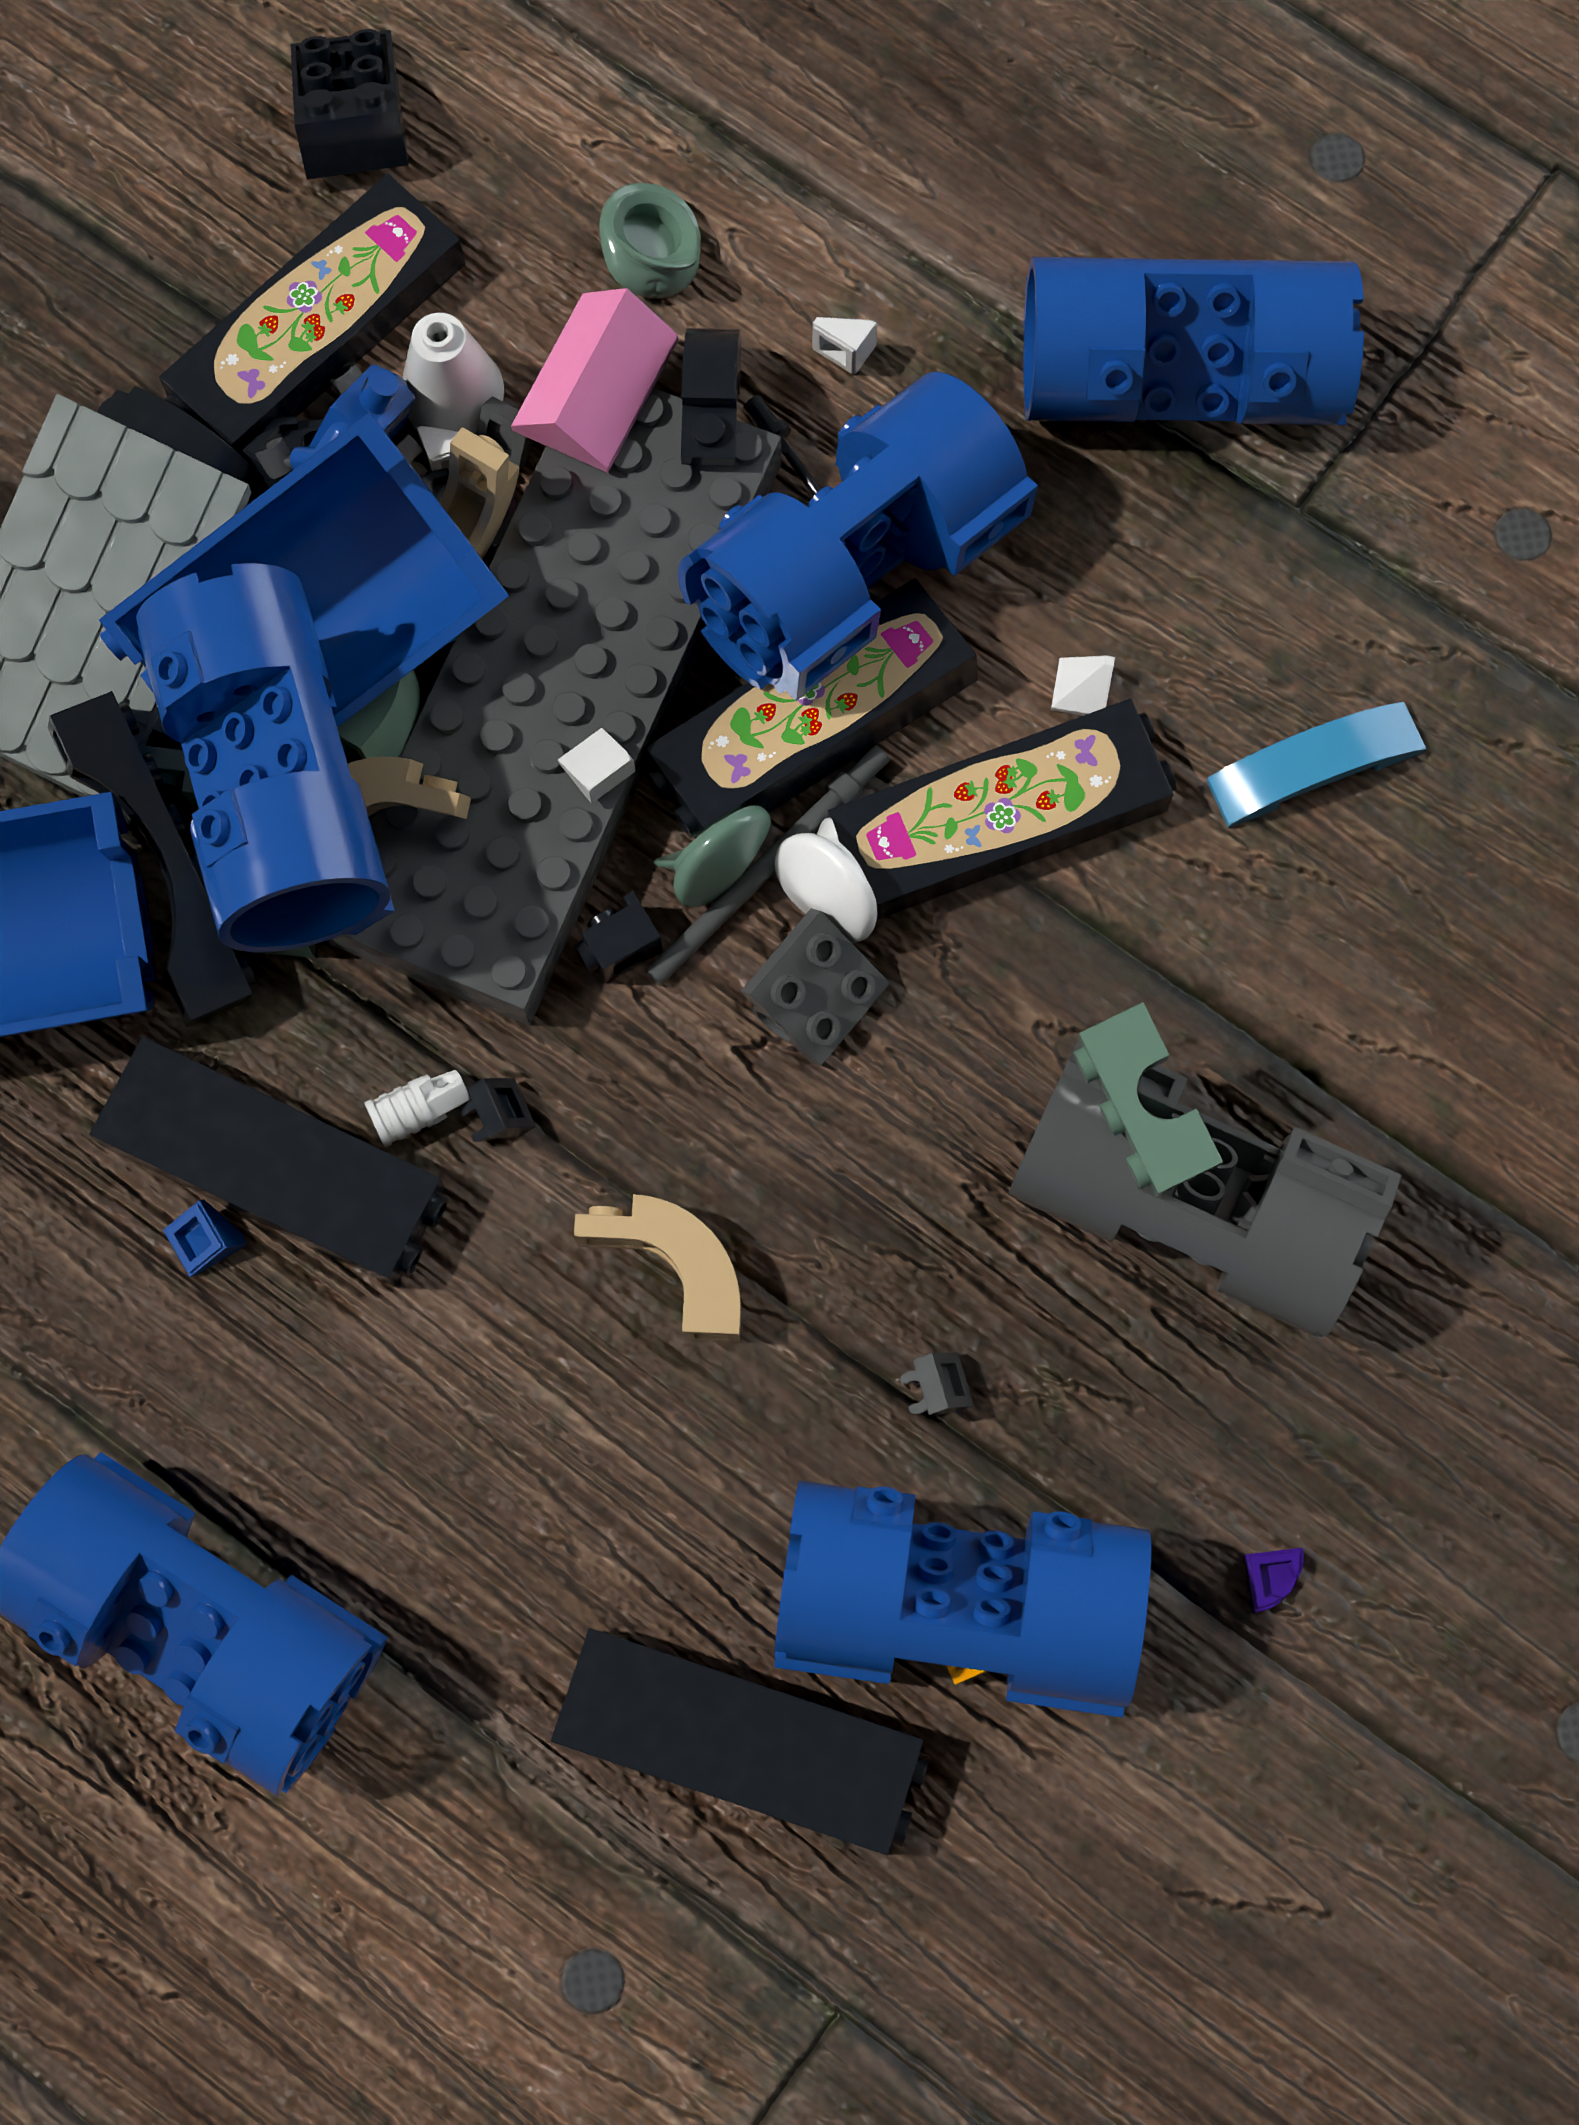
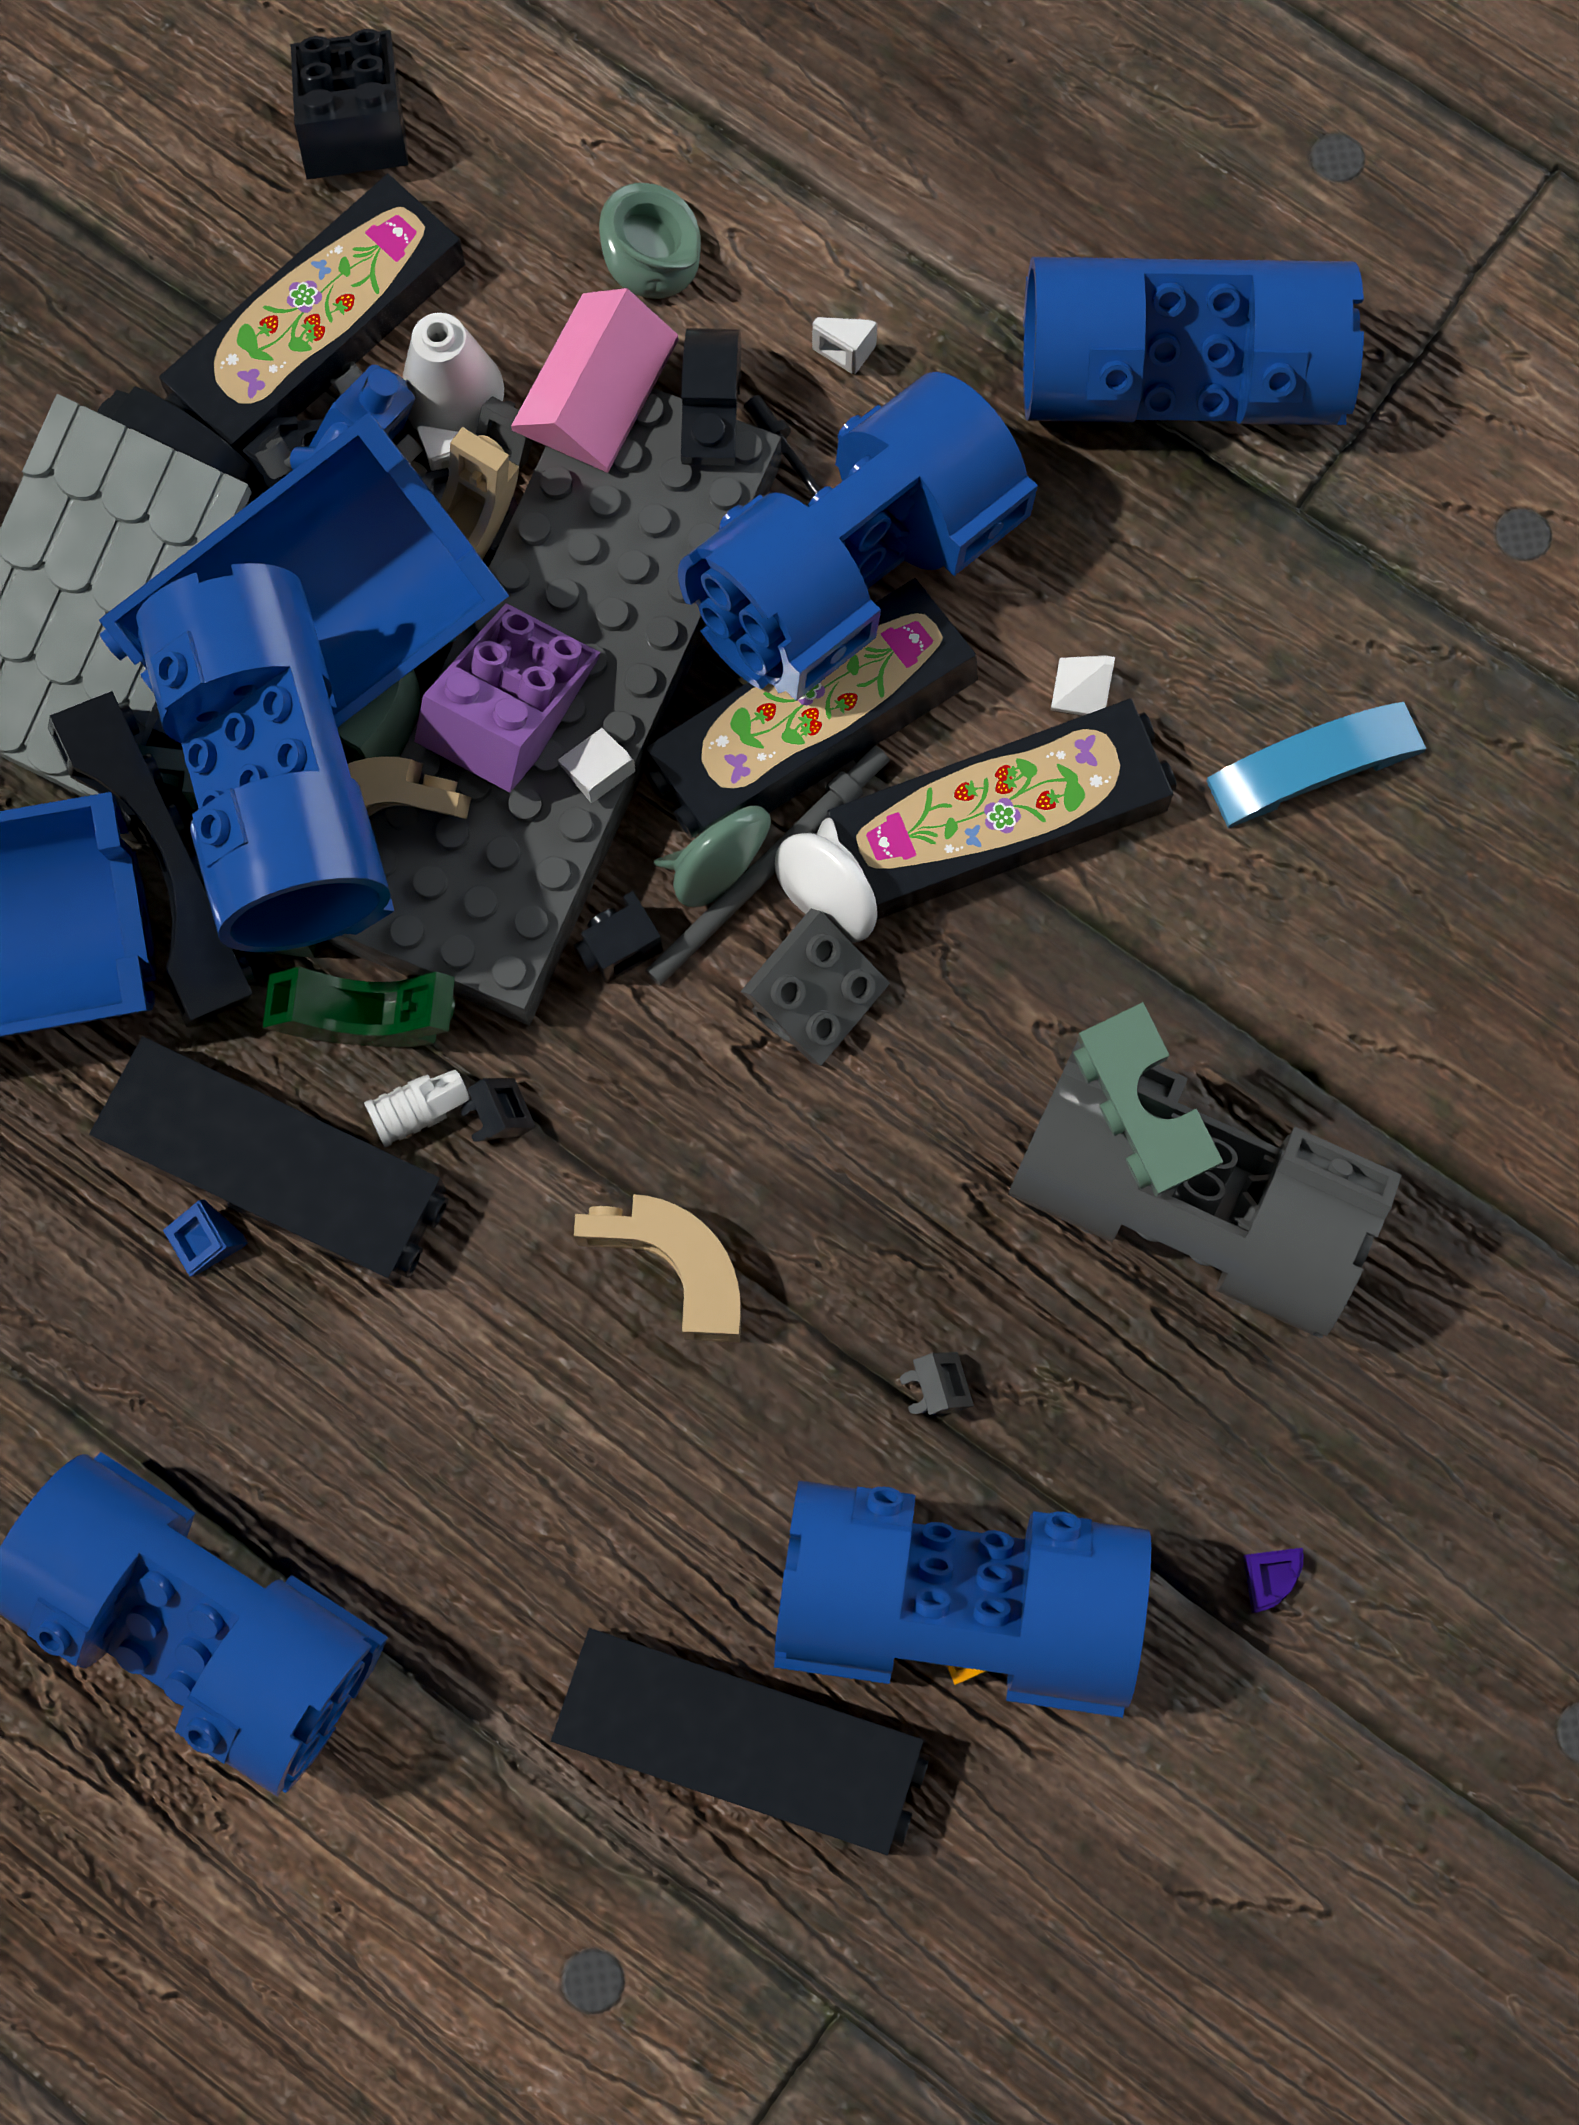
(358, 1011): none -> dark green arch
(504, 697): none -> medium lavender slope

